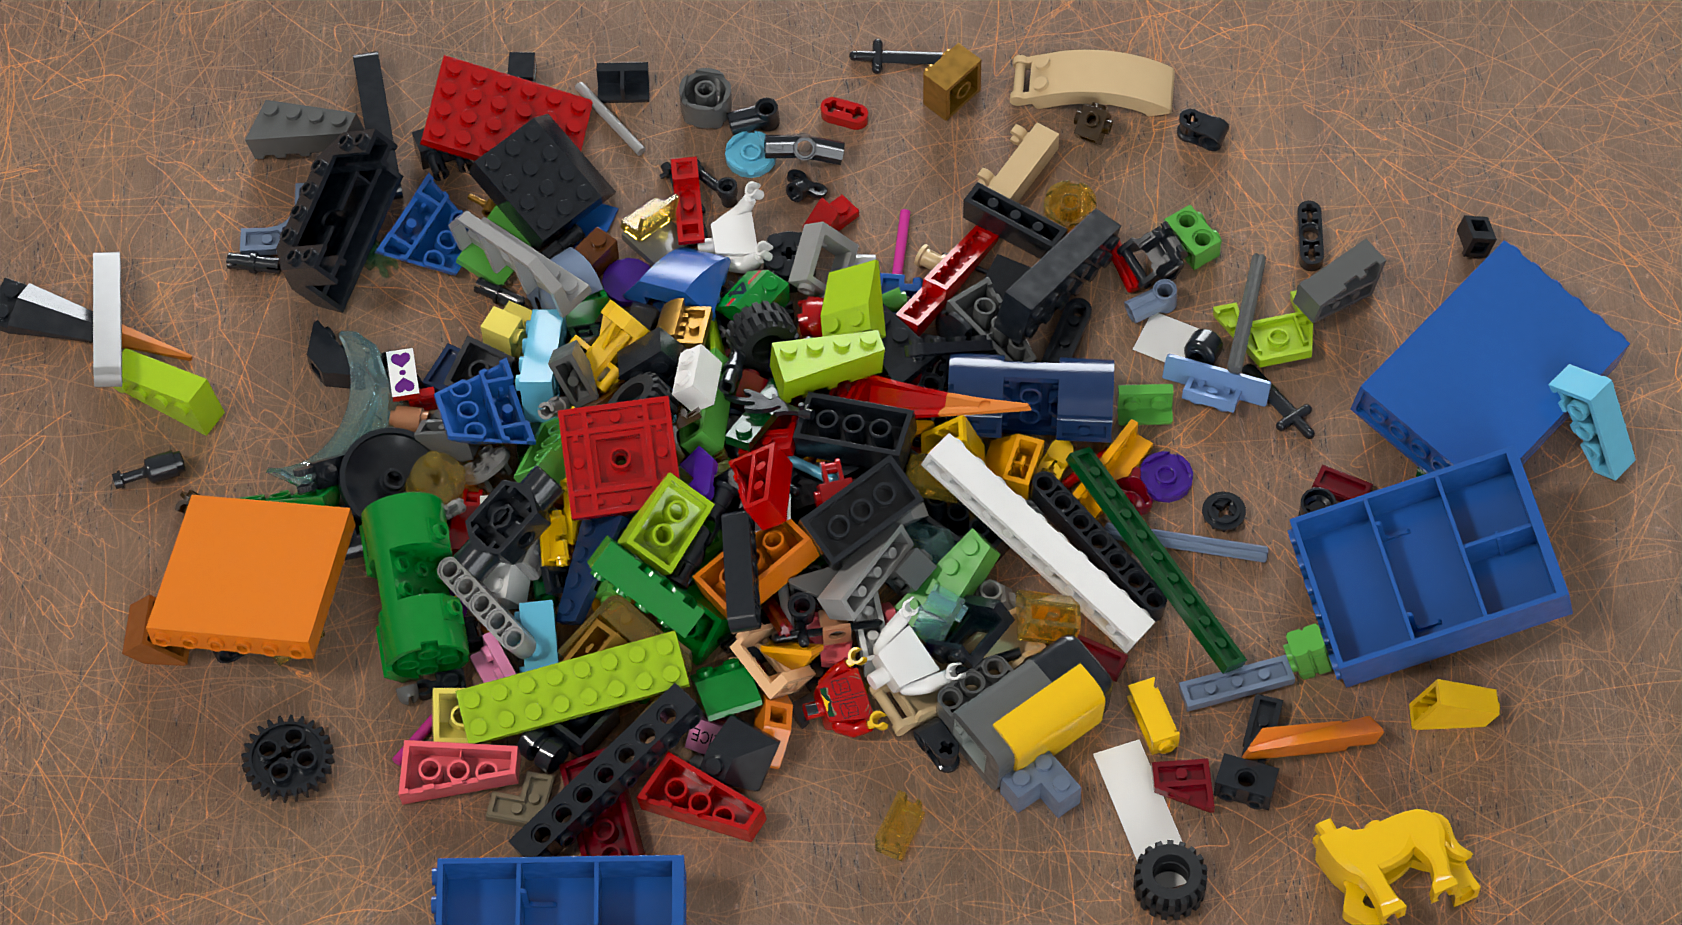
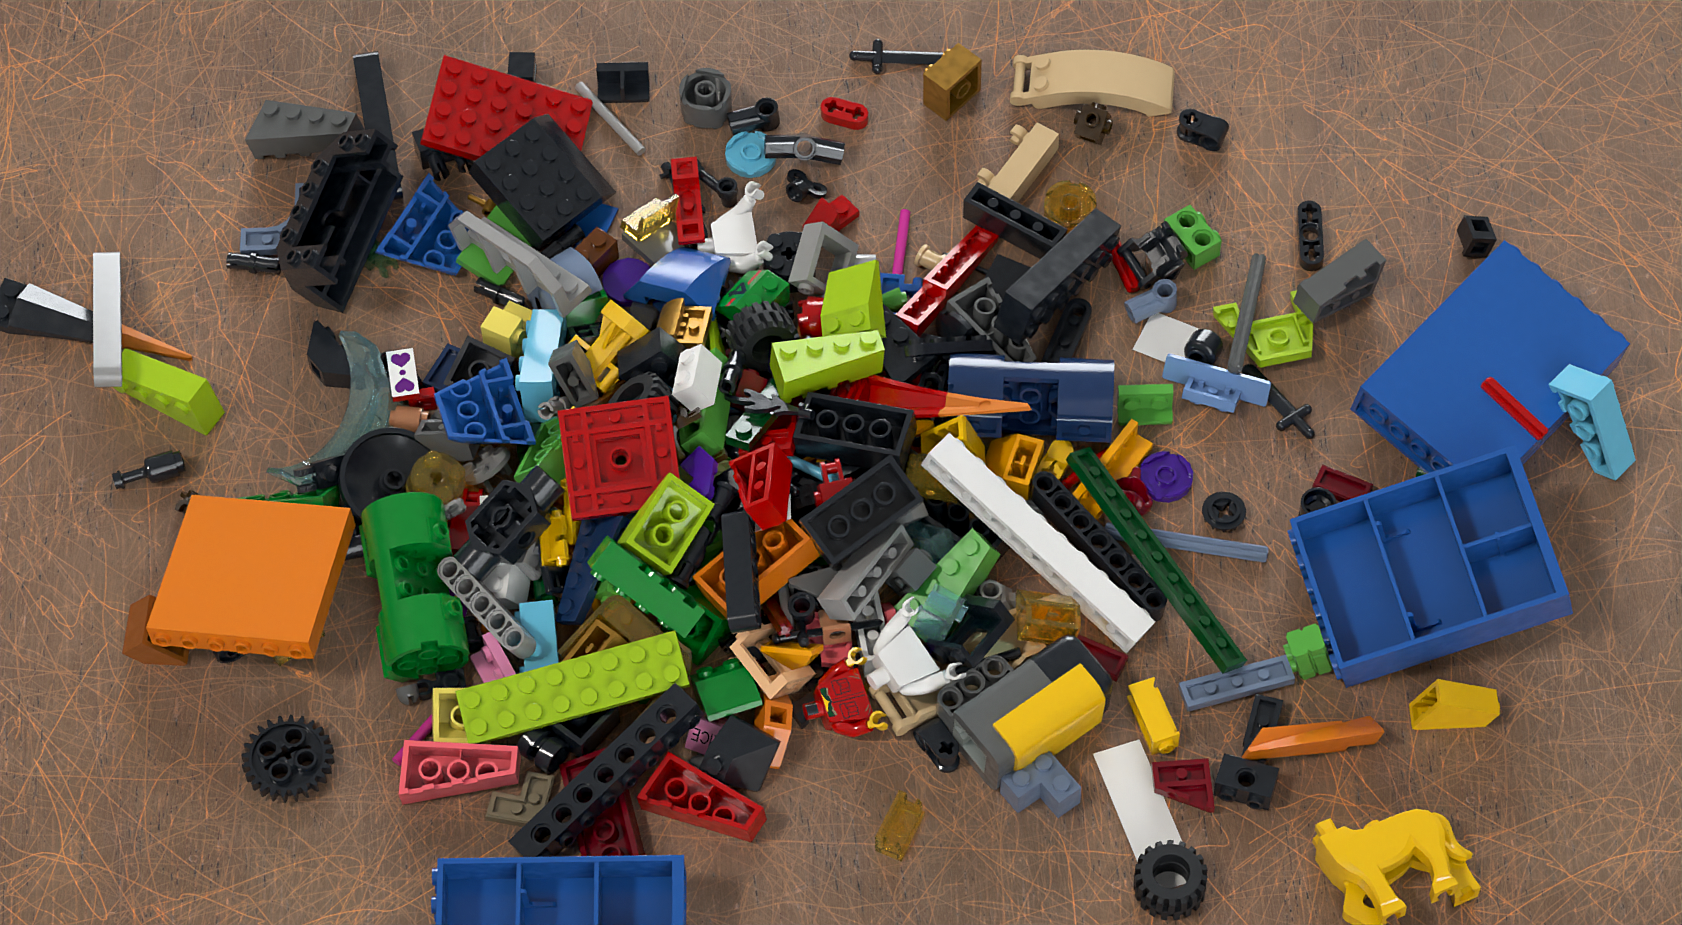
(1514, 408): none -> red axle

